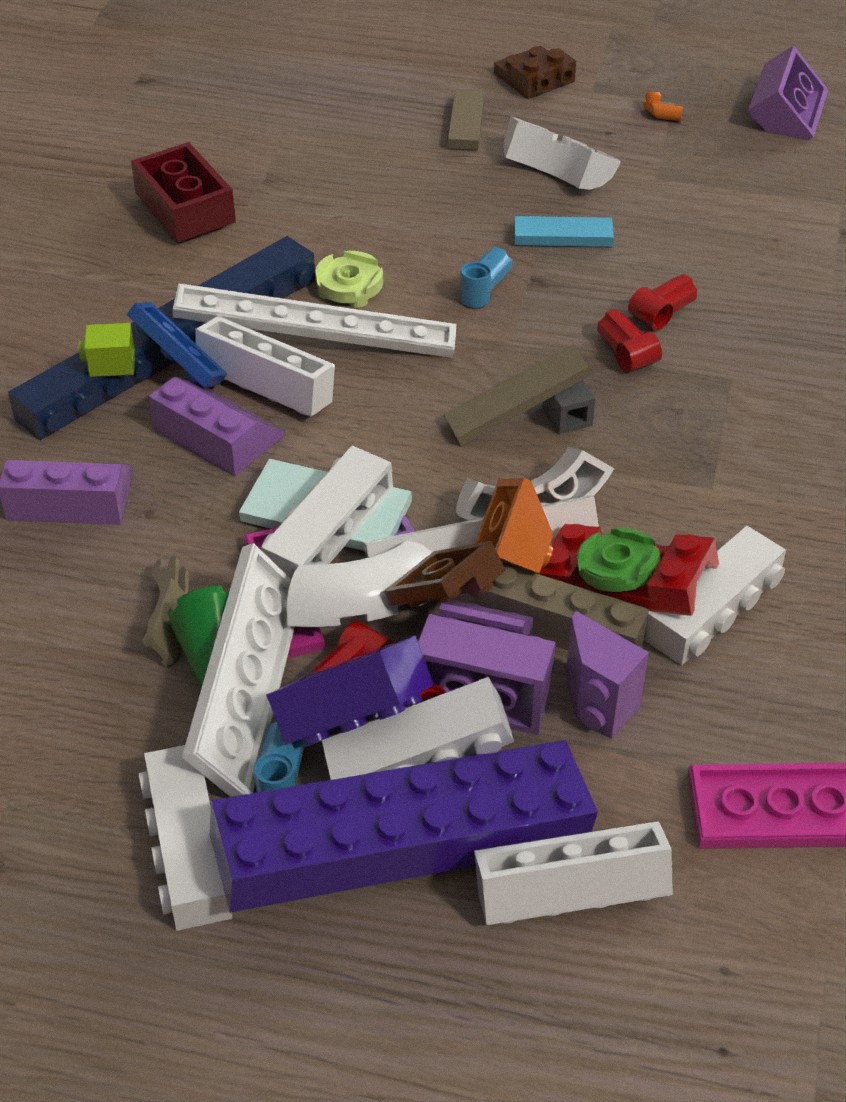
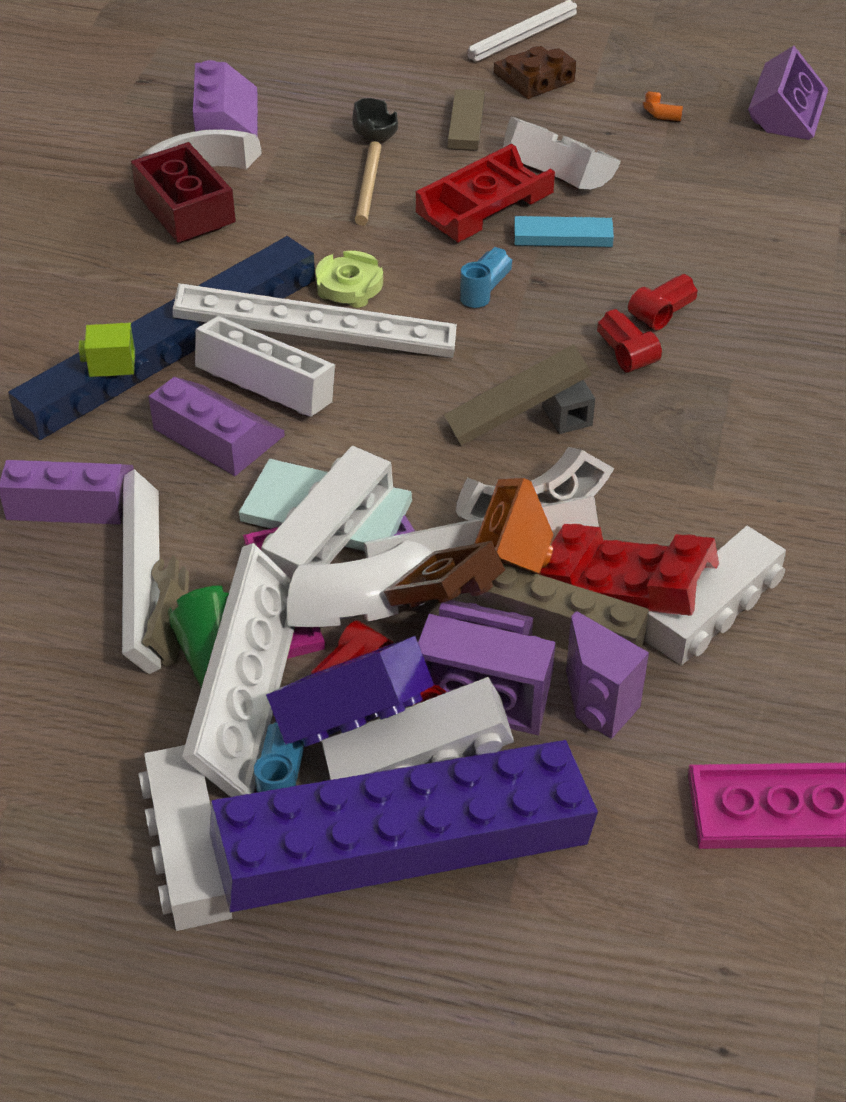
(139, 557): none -> white tile
(176, 345): blue plate -> none
(217, 147): none -> white brick
(224, 99): none -> medium lavender slope
(368, 183): none -> tan bar
(373, 120): none -> pearl dark grey hair
(479, 190): none -> red piece
(522, 31): none -> white axle
(574, 873): white brick -> none
(618, 560): bright green tile -> none

